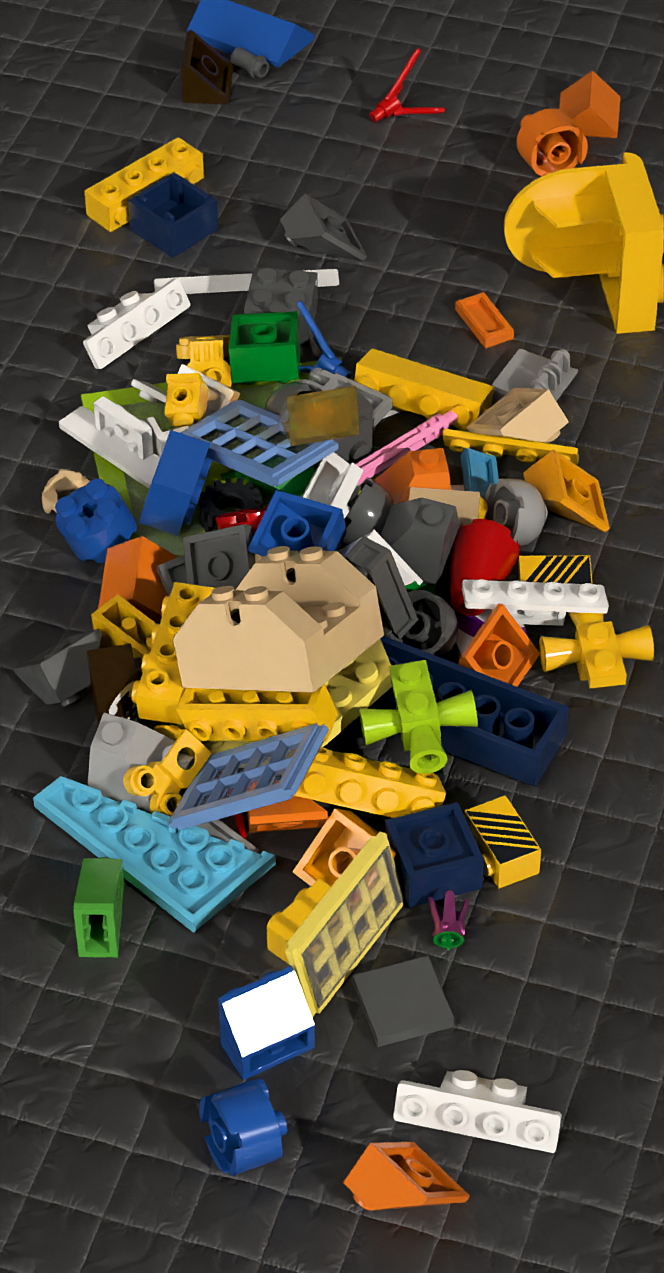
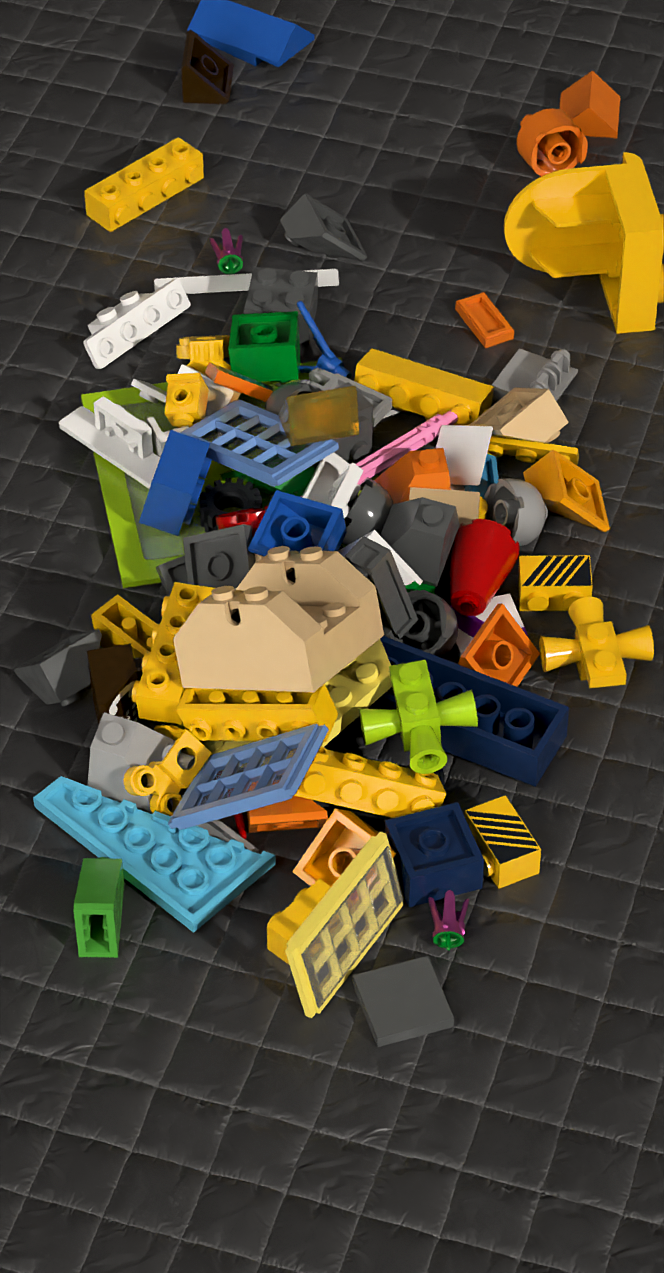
(59, 486): tan piece -> none
(94, 520): blue brick -> none
(133, 575): orange slope -> none
(173, 214): dark blue container -> none
(229, 258): none -> piece
(238, 382): none -> orange tile
(243, 1127): blue brick -> none
(255, 65): dark grey pin -> none
(265, 1023): slope -> none
(391, 105): red plant -> none
(401, 1177): orange slope -> none
(465, 452): none -> white sticker
(479, 1109): white bracket -> none
(535, 601): white bracket -> none

